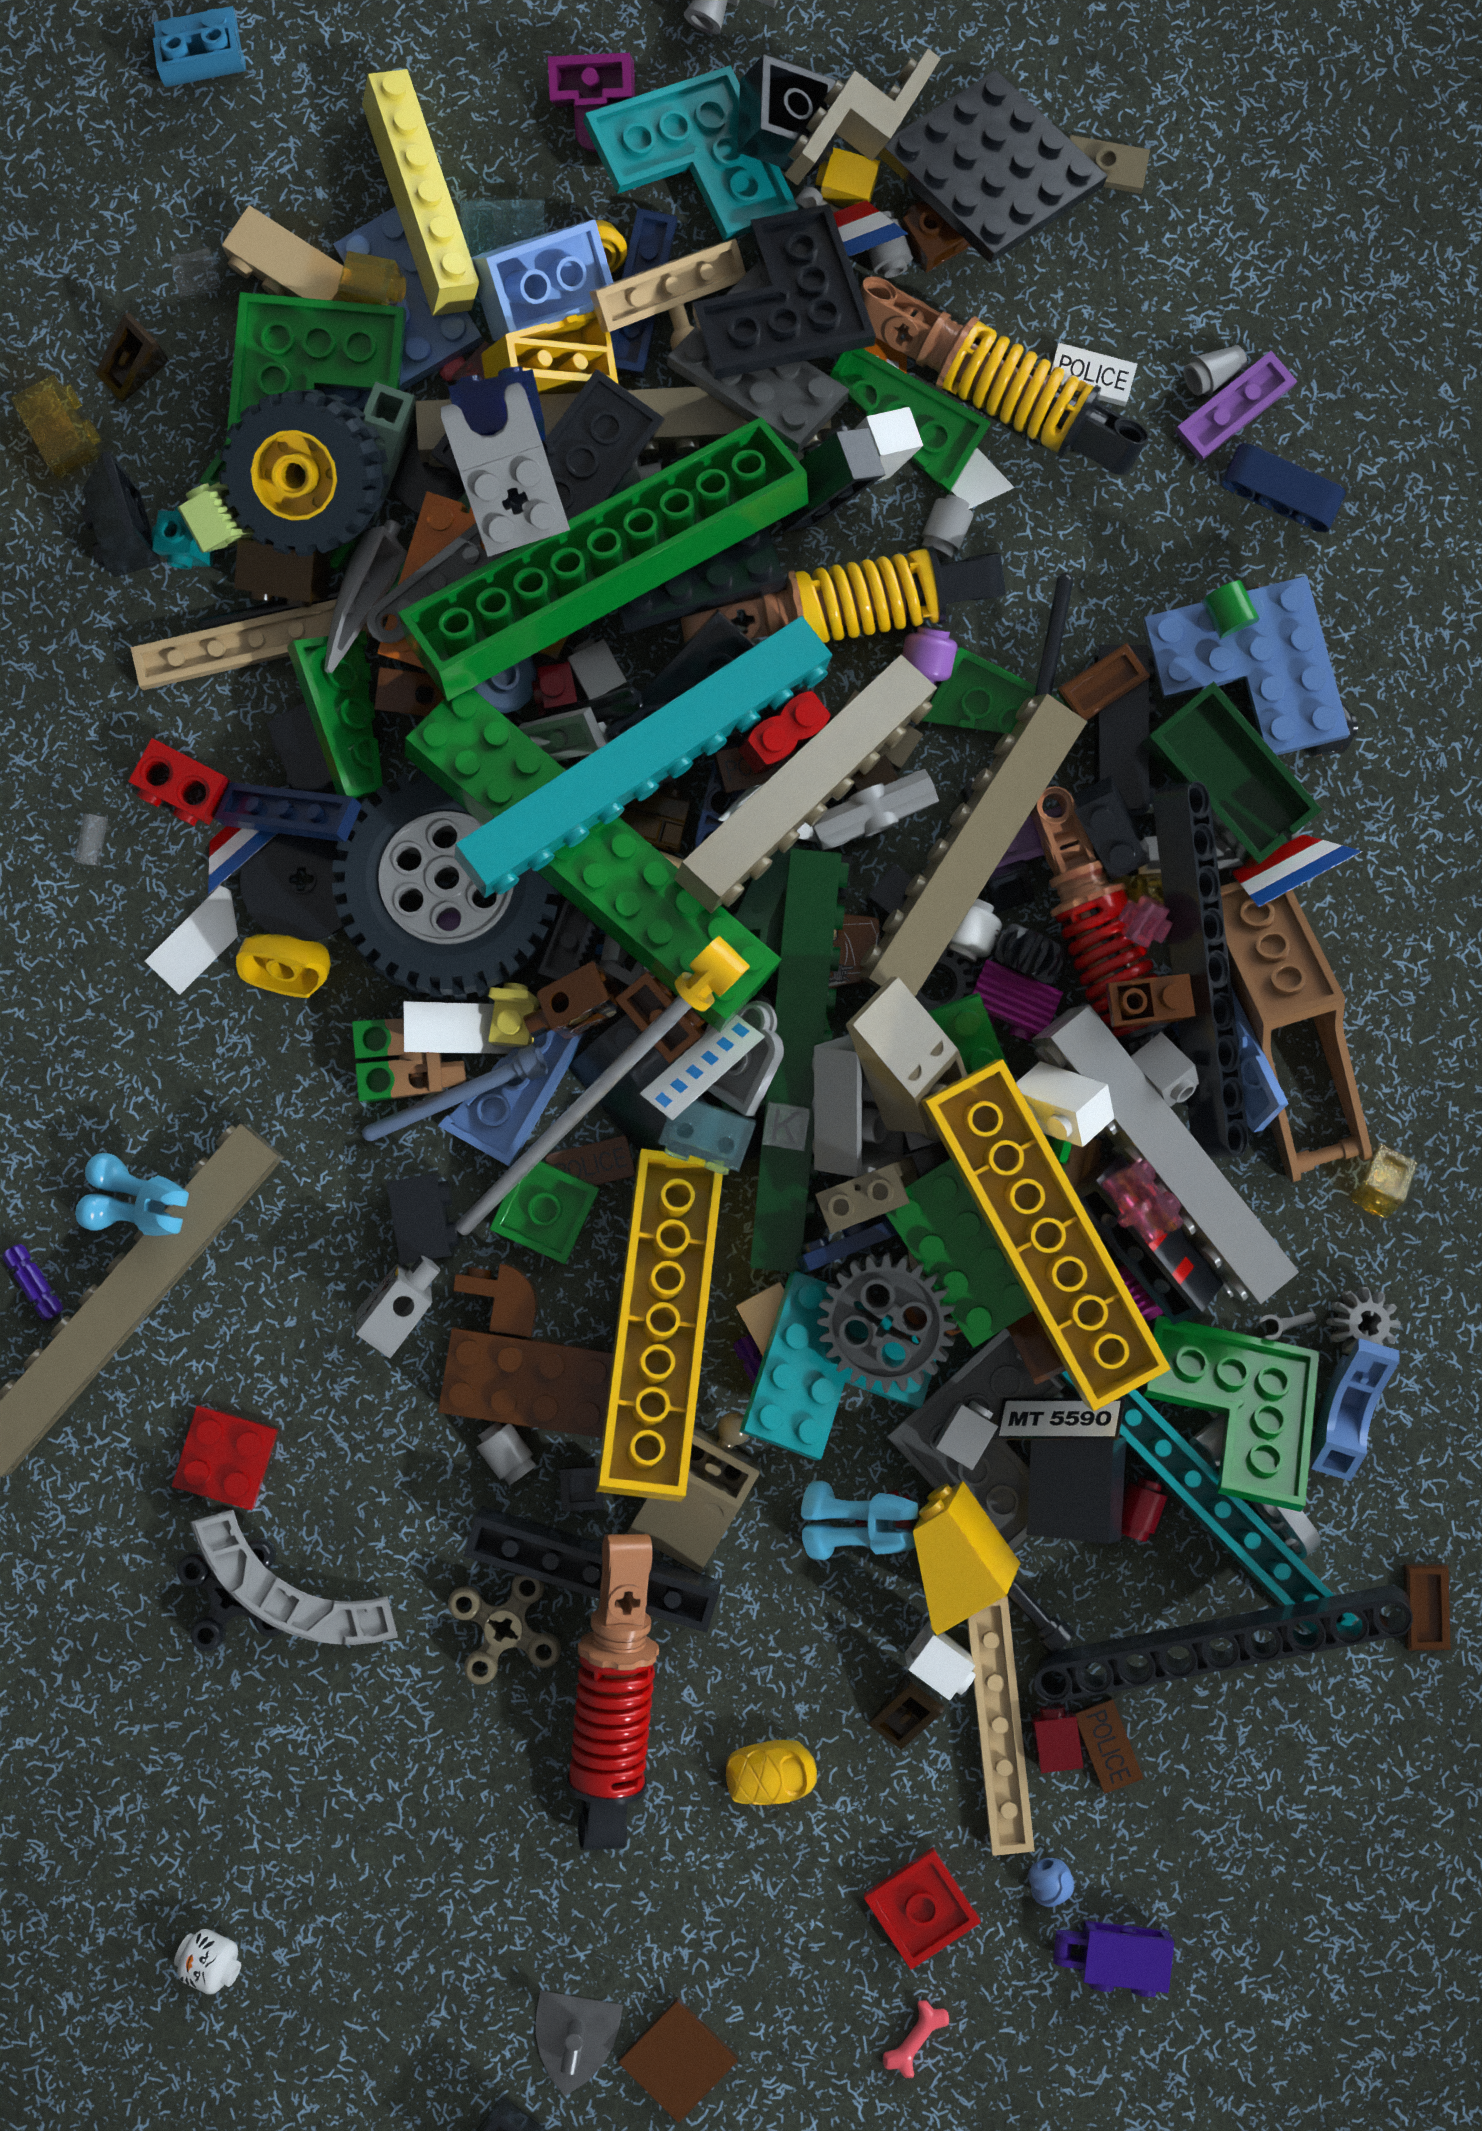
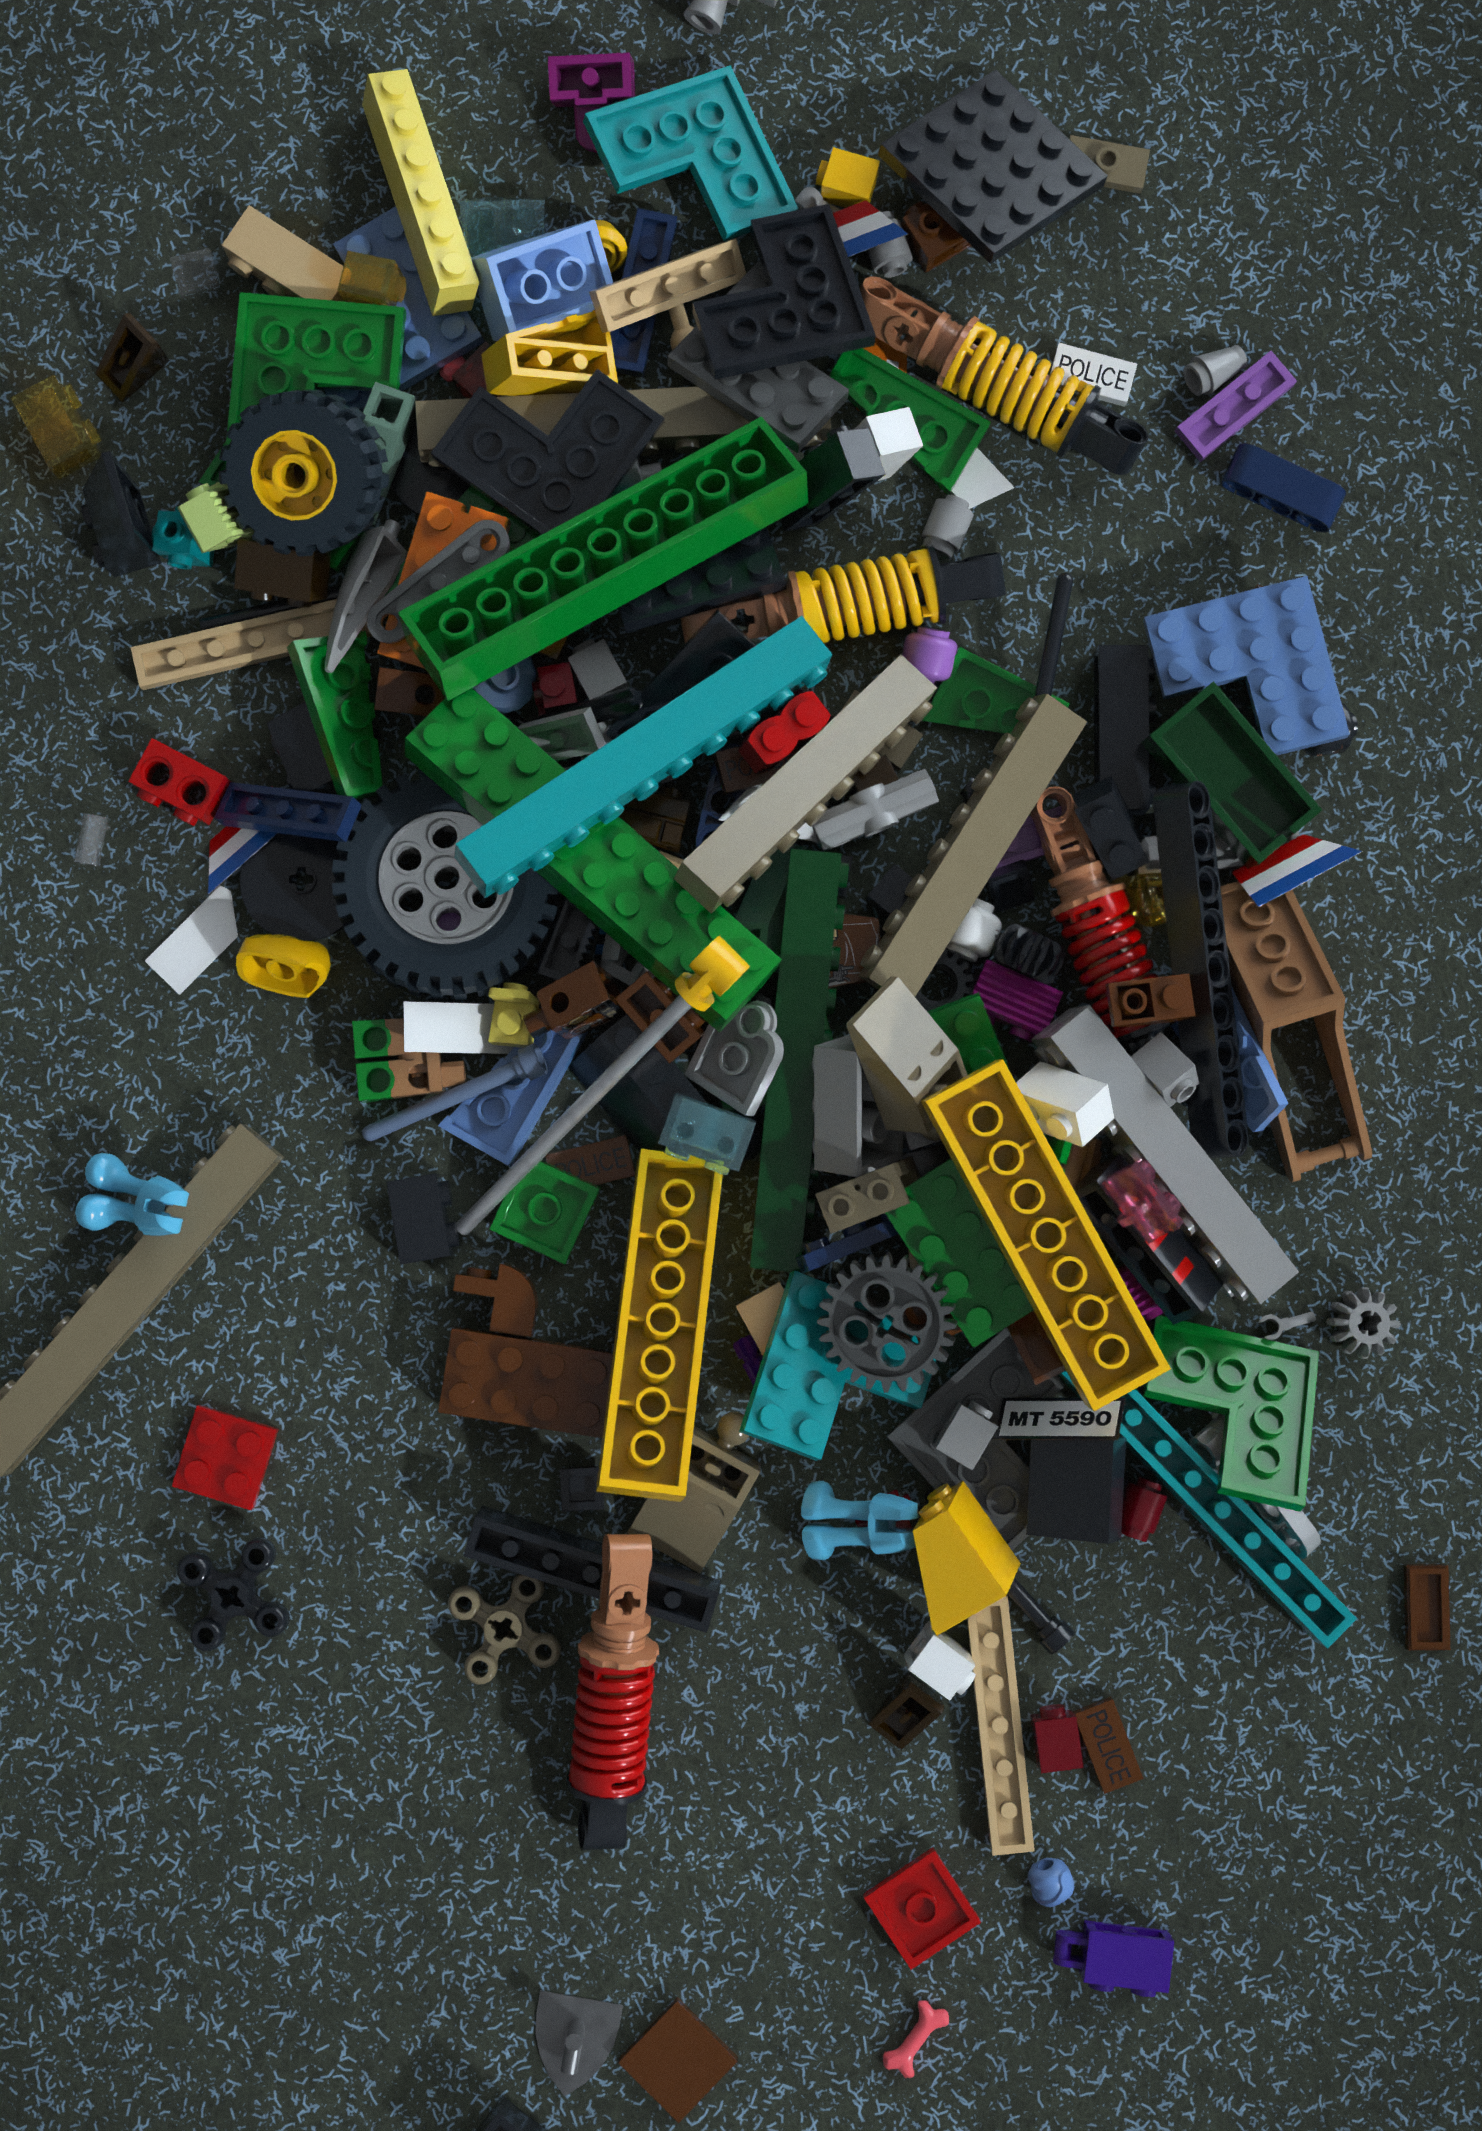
(32, 1282): dark purple axle -> none
(198, 47): dark azure brick -> none
(207, 1961): white head -> none
(280, 1603): light grey tile -> none
(388, 1318): light grey torso -> none
(484, 401): clear blue brick -> none
(502, 462): light grey brick -> none
(505, 1452): light grey brick -> none
(701, 1067): white sticker -> none
(770, 1773): yellow piece -> none
(776, 108): black brick -> none
(786, 1126): clear tile -> none
(860, 115): bracket -> none
(1103, 683): reddish brown tile -> none
(1145, 921): clear pink gear -> none
(1230, 609): green brick -> none
(1237, 1630): black beam -> none
(1349, 1407): medium blue arch -> none
(1385, 1182): clear yellow bracket -> none

